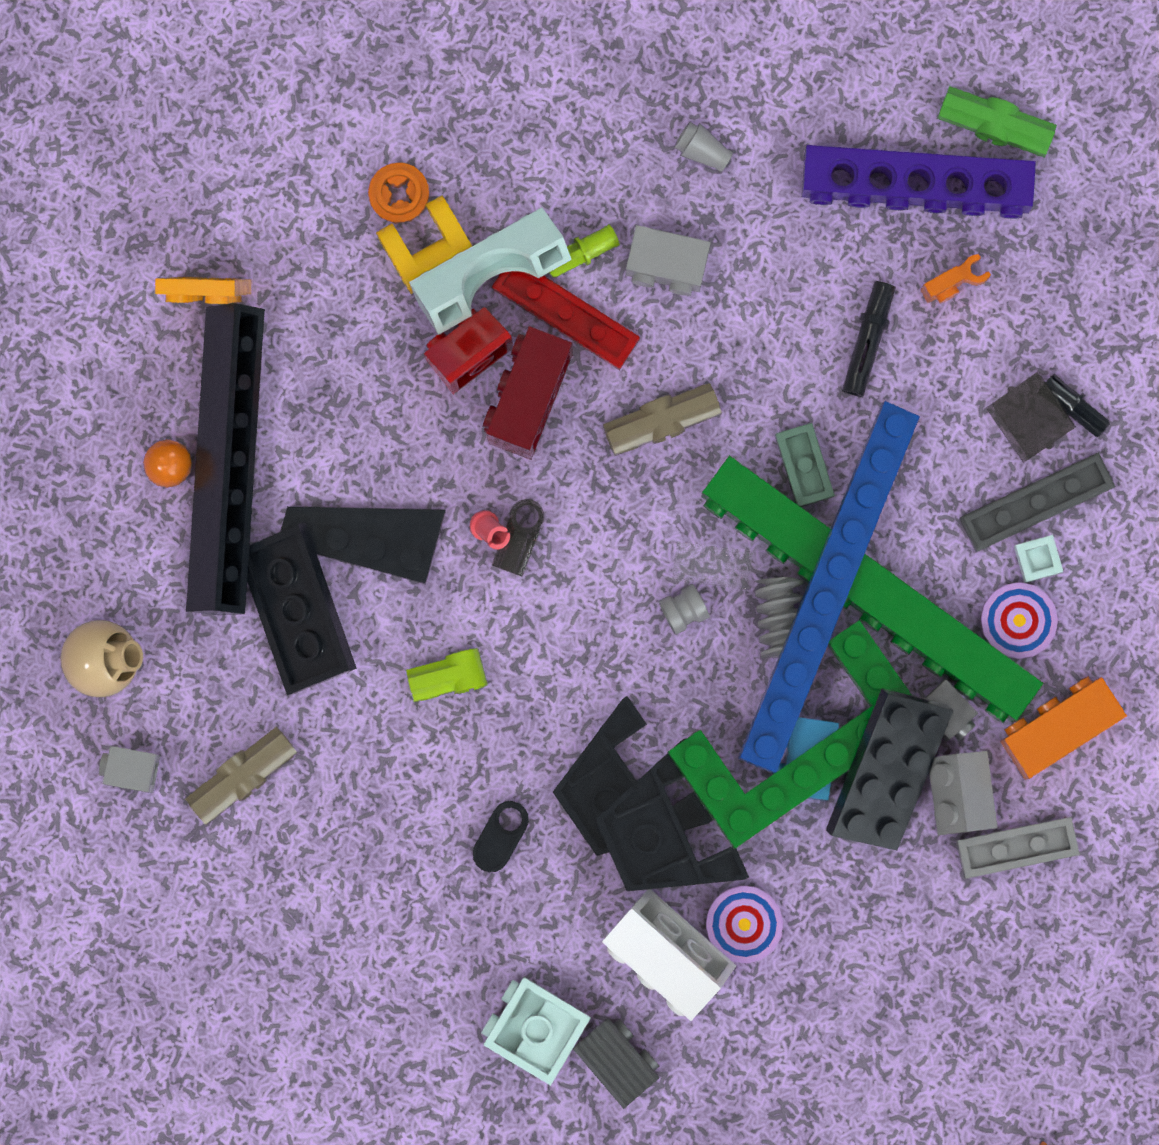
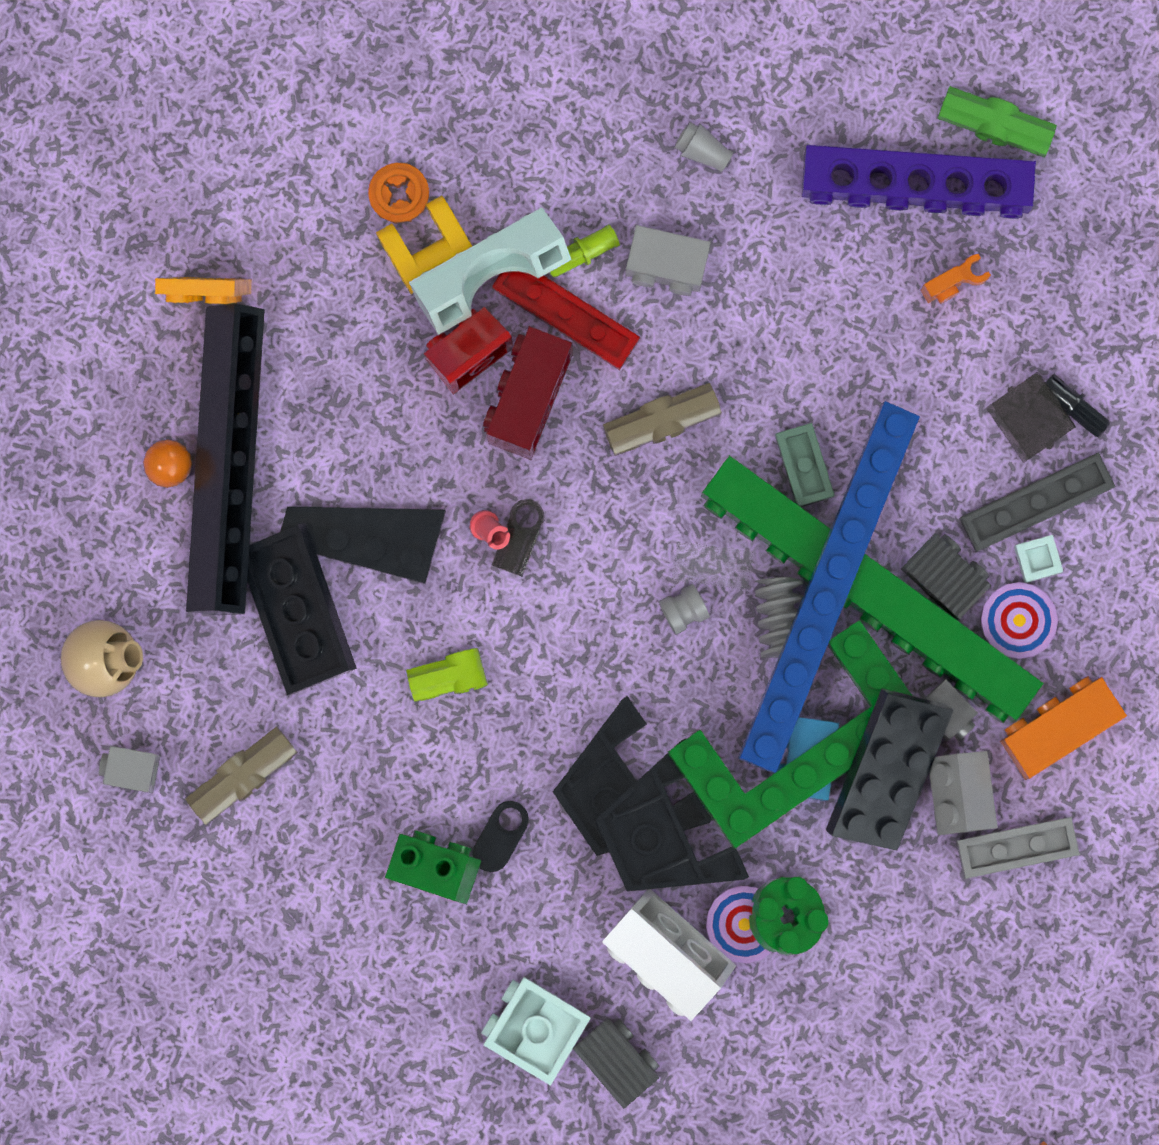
(432, 867): none -> green brick
(808, 917): none -> green plate
(871, 331): black pin -> none
(947, 576): none -> dark grey brick

